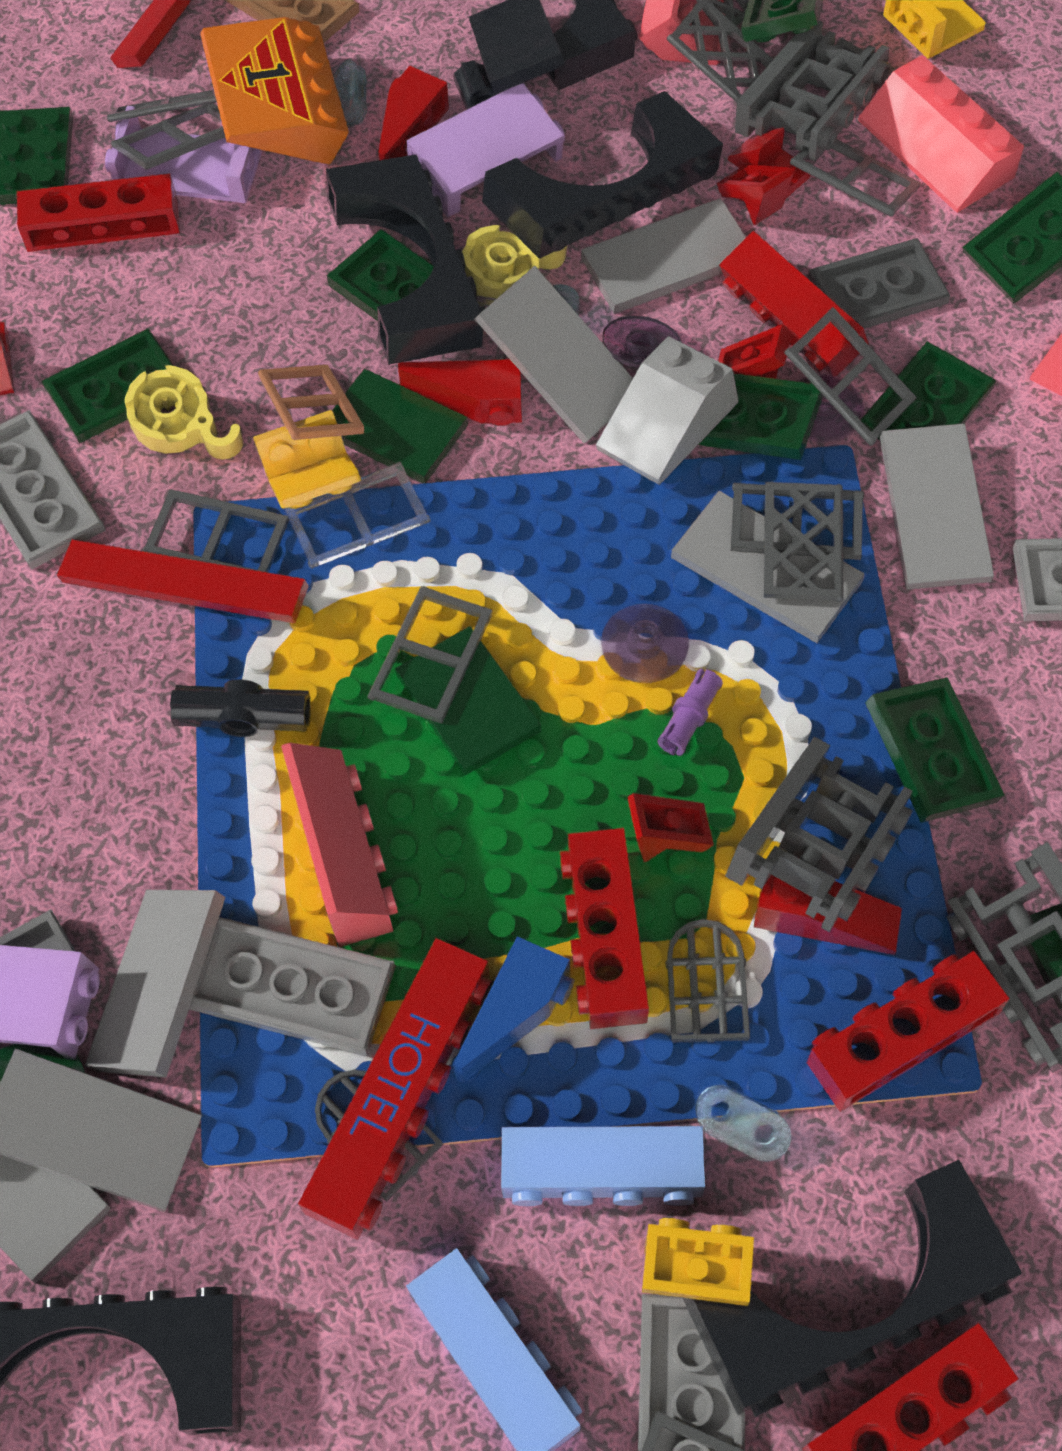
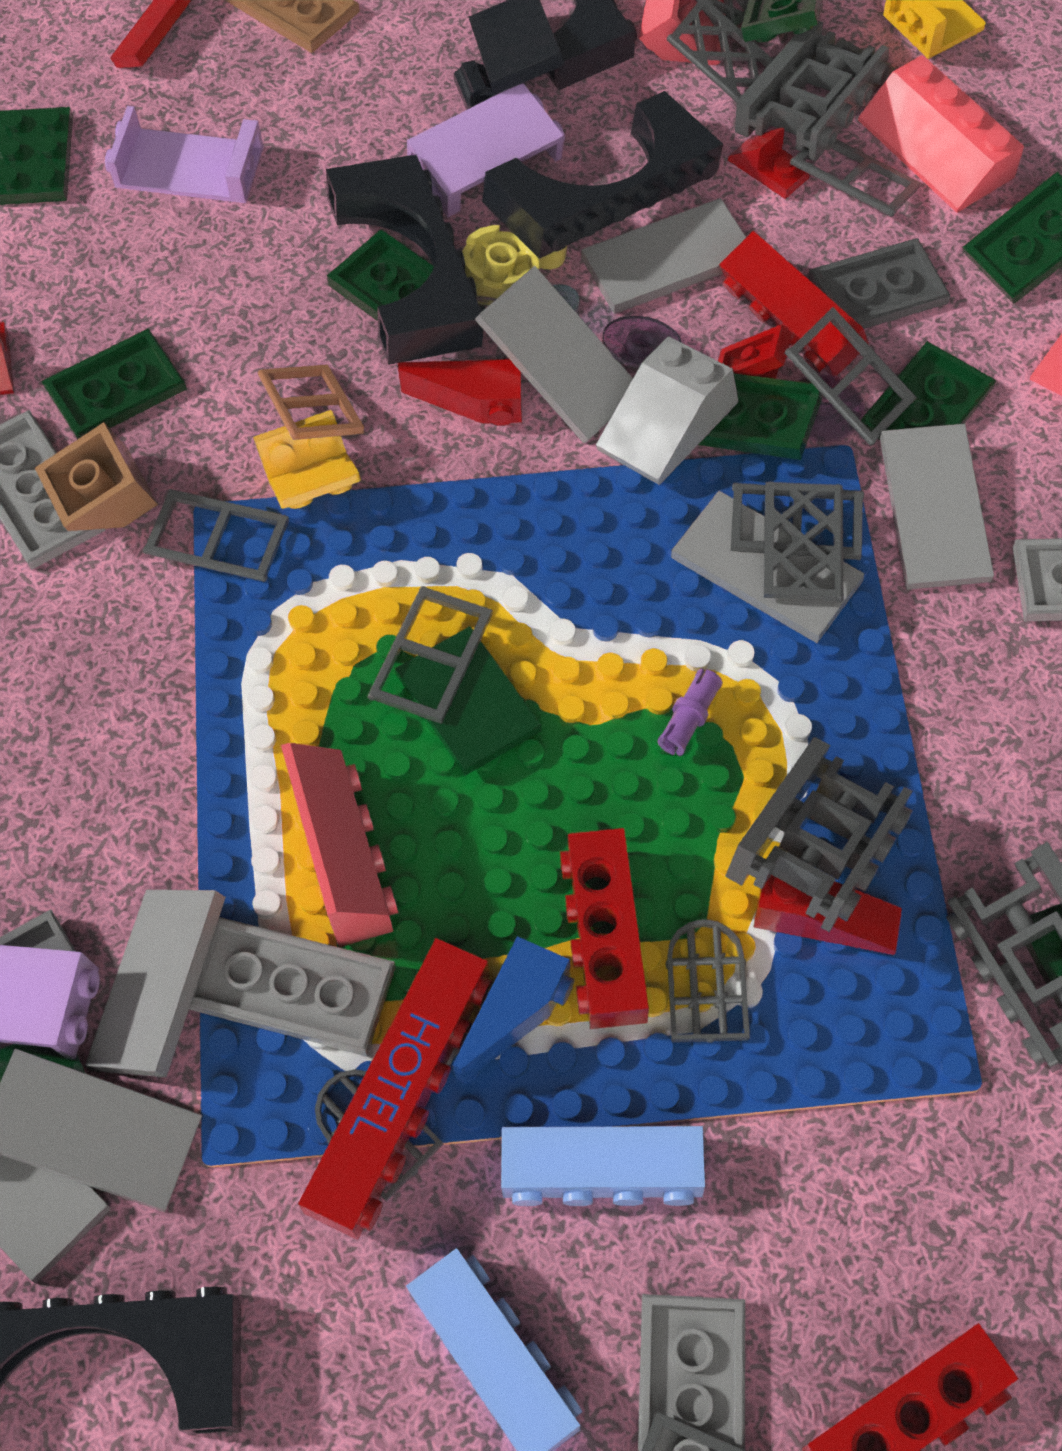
(96, 483): none -> medium nougat slope
(97, 212): red brick -> none
(162, 105): dark grey window -> none
(169, 126): dark grey window -> none
(183, 427): light yellow piece -> none
(183, 581): red tile -> none
(240, 708): black piece -> none
(276, 88): orange slope -> none
(351, 88): clear light blue plate -> none
(367, 538): clear window -> none
(400, 425): dark green tile -> none
(413, 106): red slope -> none
(641, 658): clear purple dish -> none
(669, 824): red slope -> none
(698, 1262): yellow bracket -> none
(741, 1121): clear light blue plate -> none
(759, 187): red slope -> none
(851, 1079): red brick -> none
(934, 749): dark green plate -> none
(957, 1263): black arch -> none

